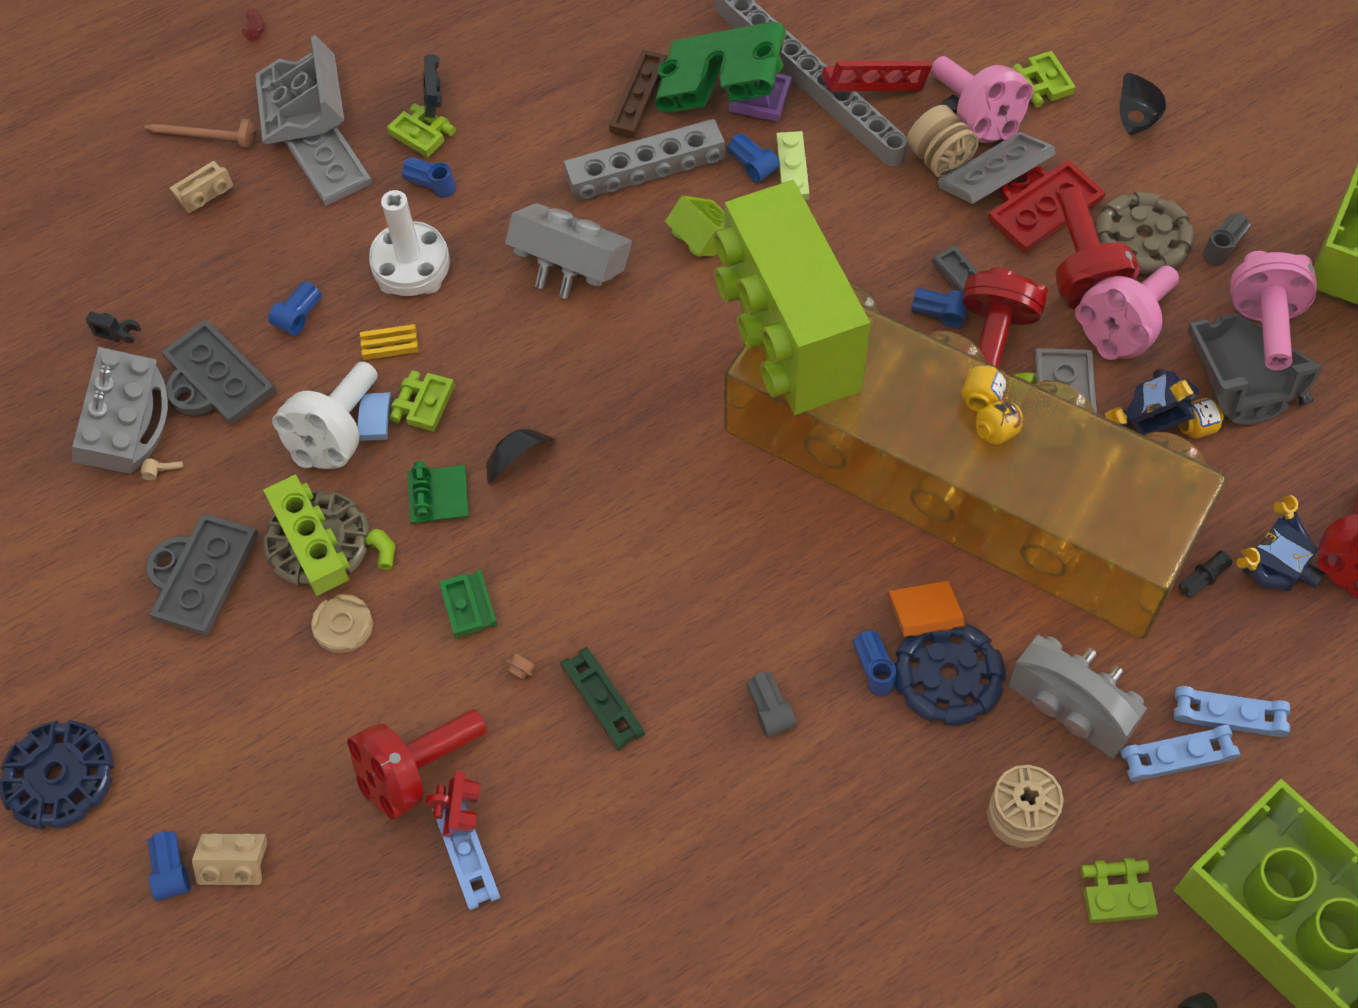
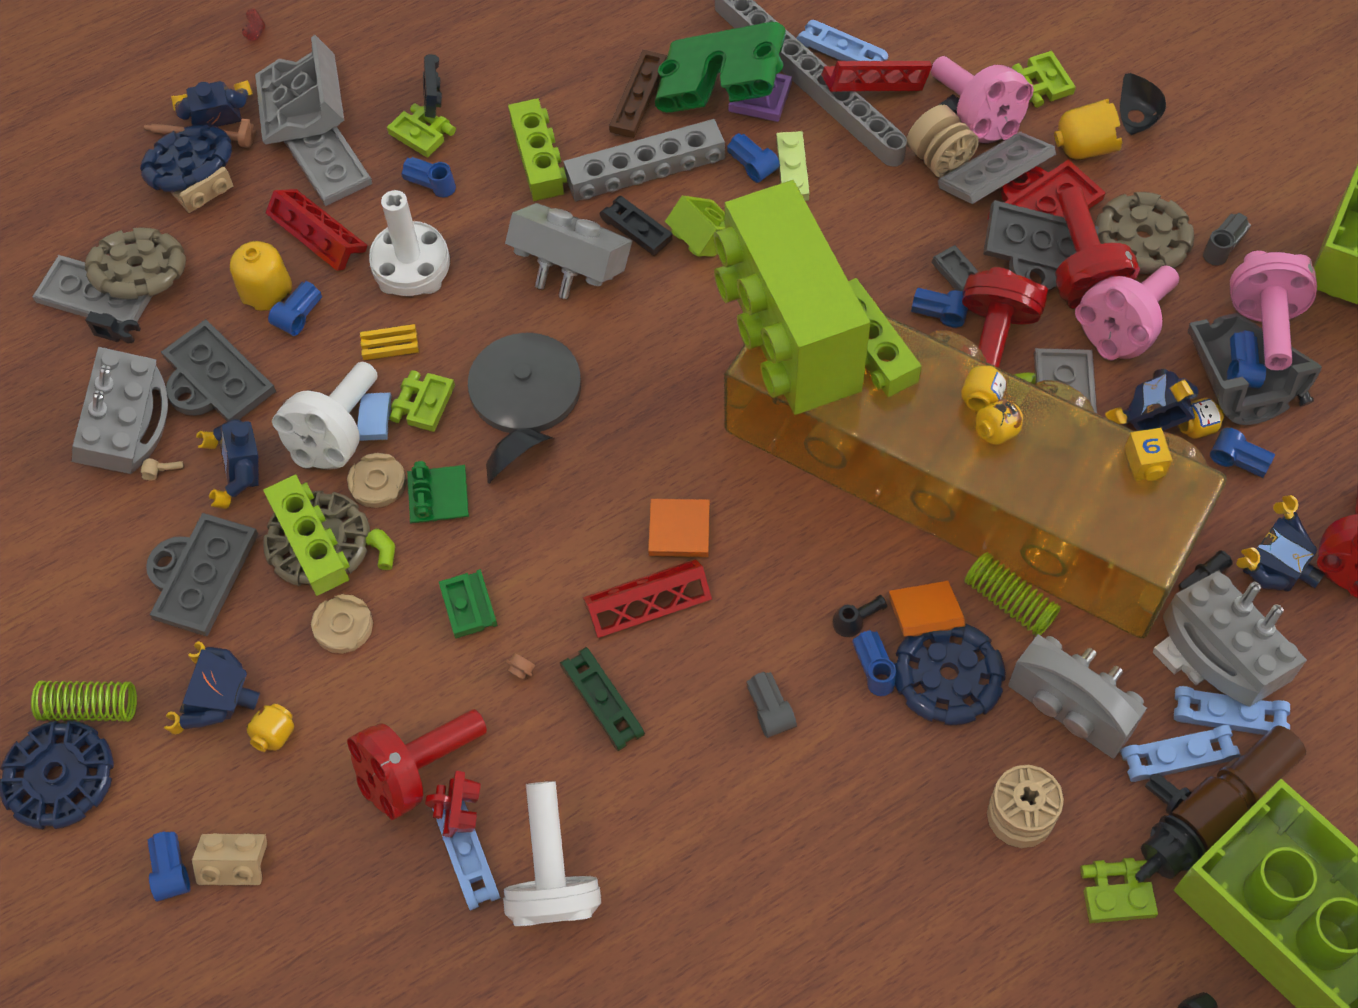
(48, 705): none -> lime piece
(69, 290): none -> light grey tile
(115, 272): none -> dark tan plate
(192, 152): none -> dark blue plate
(212, 103): none -> dark blue torso
(212, 690): none -> dark blue torso
(238, 456): none -> dark blue torso
(259, 275): none -> yellow cylinder
(270, 727): none -> yellow head
(314, 227): none -> red fence
(376, 480): none -> tan tile
(524, 382): none -> dark grey dish
(536, 149): none -> lime brick
(552, 894): none -> white piece
(636, 225): none -> black plate
(643, 587): none -> red fence
(679, 527): none -> orange tile
(839, 44): none -> light blue plate
(853, 626): none -> black bar
(903, 367): none -> lime brick
(1028, 241): none -> dark grey plate
(1046, 616): none -> lime piece
(1089, 130): none -> yellow cylinder
(1148, 454): none -> yellow brick
(1174, 661): none -> white plate
(1215, 805): none -> reddish brown piece
(1231, 639): none -> light grey piece
(1233, 449): none -> blue piece
(1246, 359): none -> blue piece

